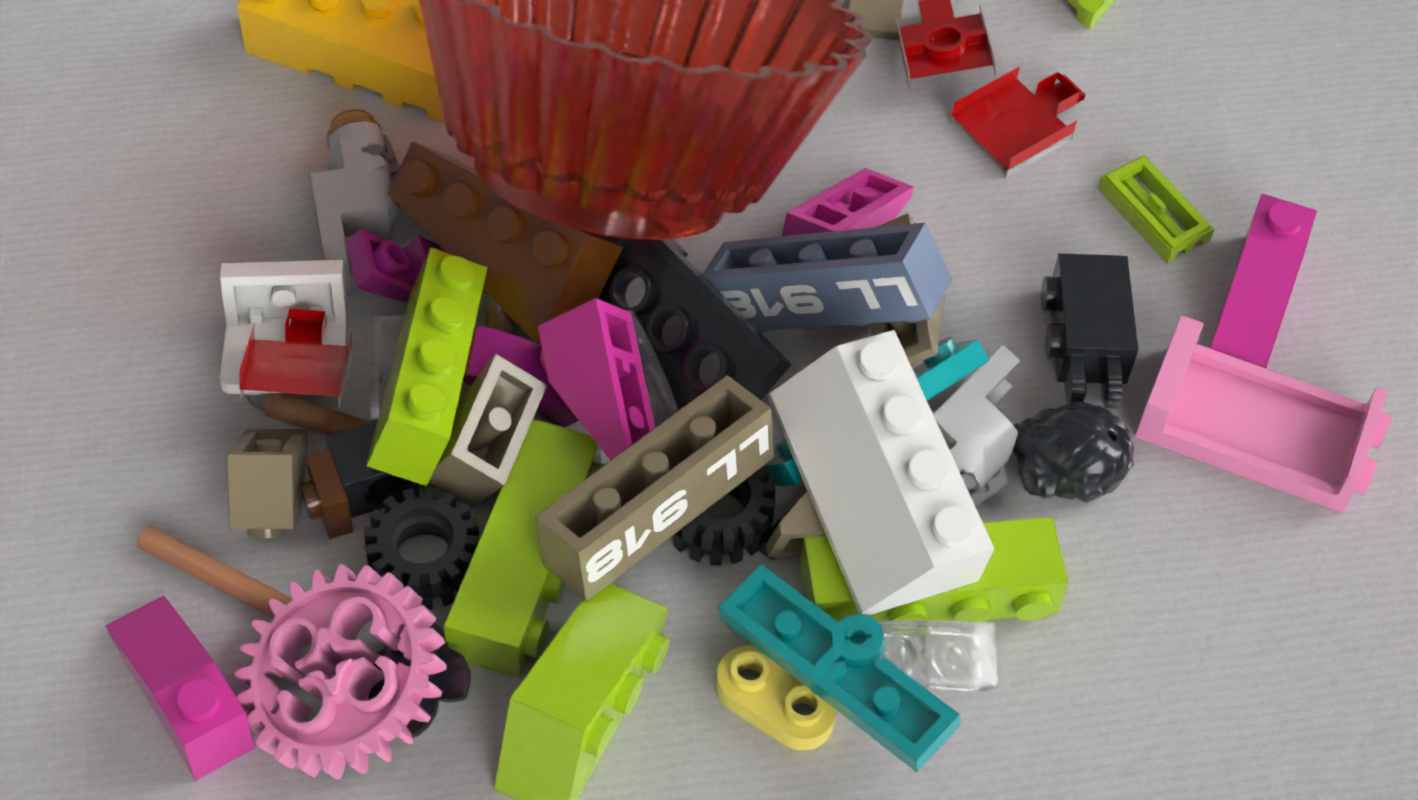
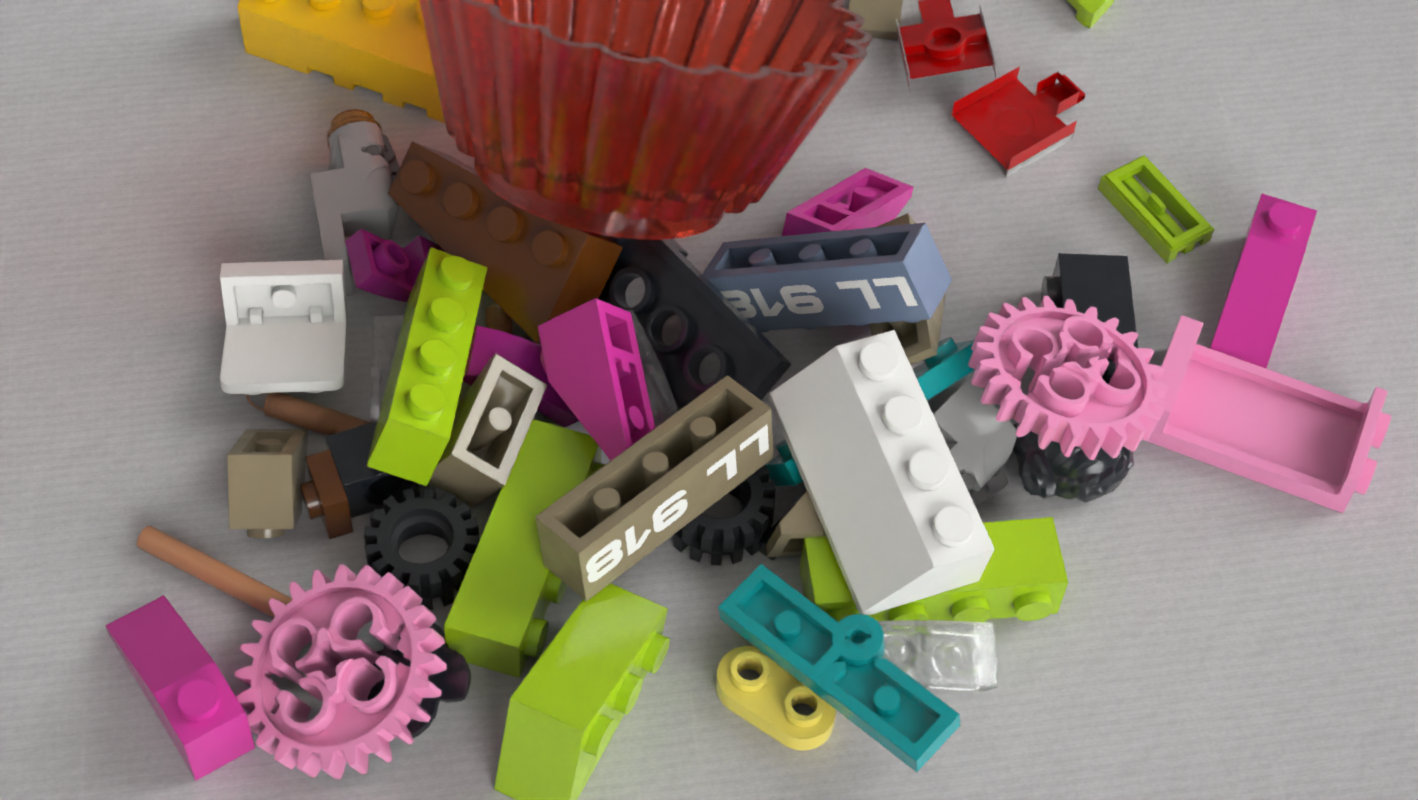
(300, 362): red piece -> none
(1067, 391): none -> bright pink gear

